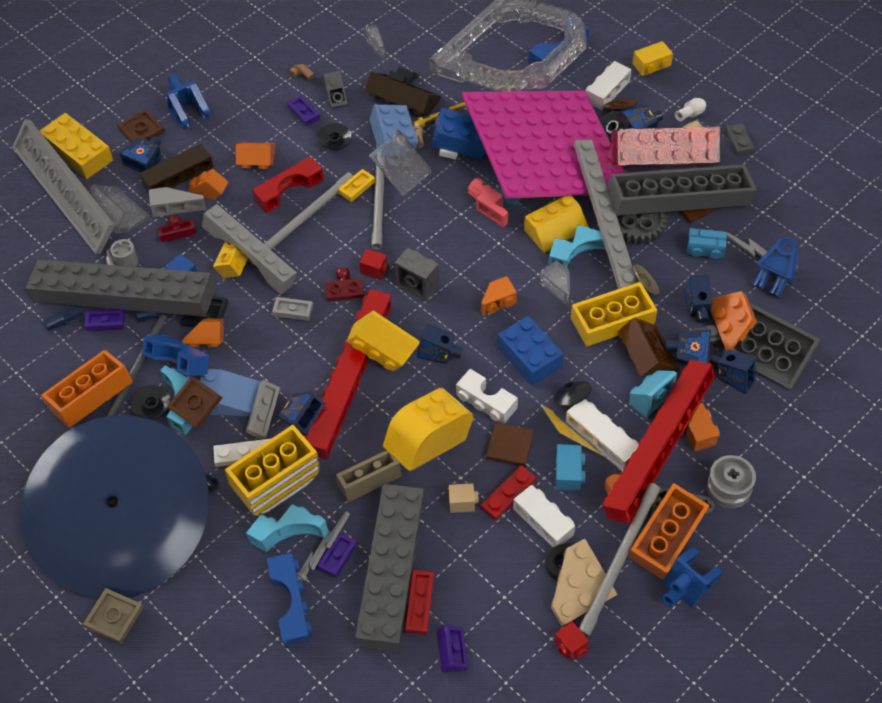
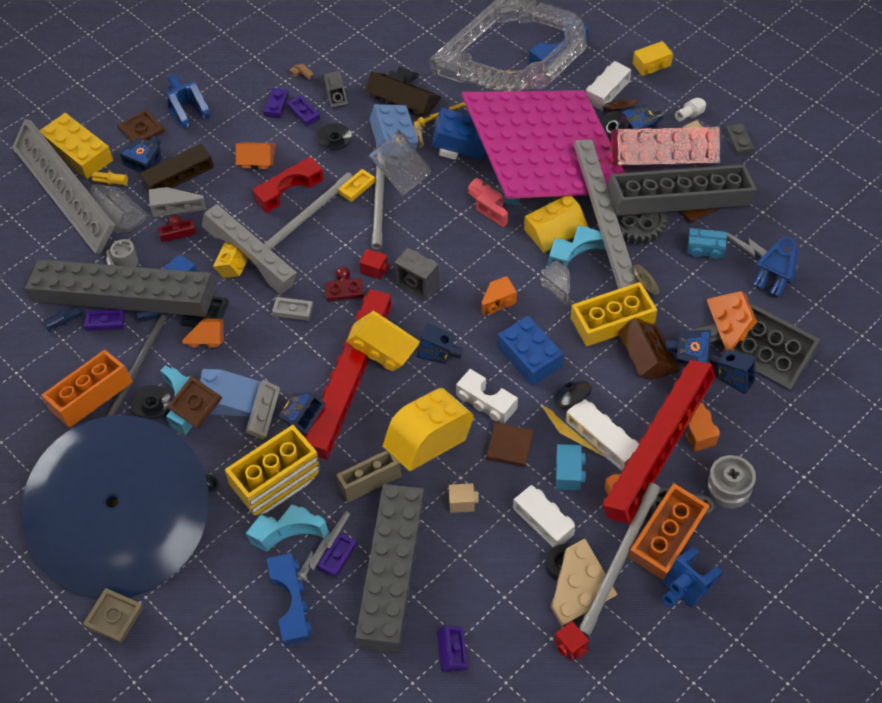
(110, 178): none -> yellow axle
(188, 359): blue arch -> none
(208, 184): orange slope -> none
(231, 453): white plate -> none
(276, 102): none -> dark purple plate
(374, 39): clear slope -> none
(419, 602): red plate -> none
(505, 494): red plate -> none
(652, 392): medium azure slope -> none
(699, 297): dark blue torso -> none

